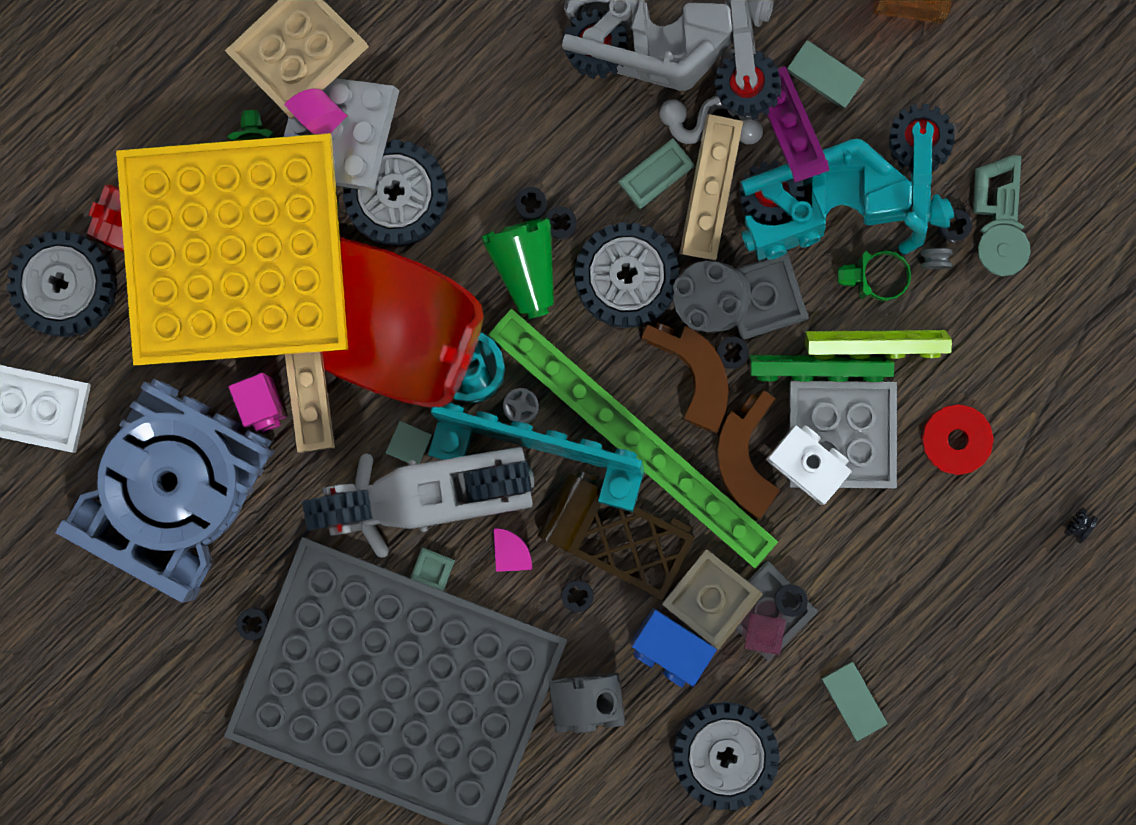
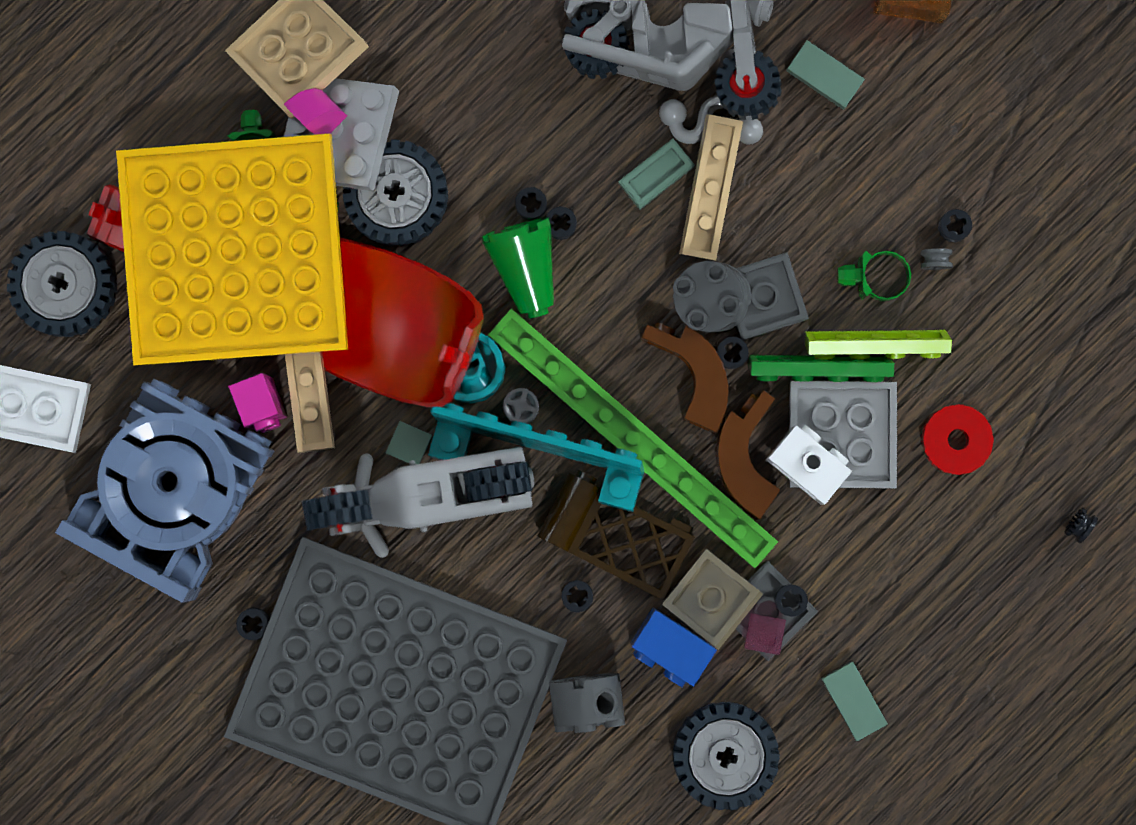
(432, 569): sand green tile -> none
(511, 552): dark pink brick -> none
(603, 261): wheel -> none
(796, 133): magenta plate -> none
(855, 179): teal piece -> none
(1003, 245): sand green piece -> none

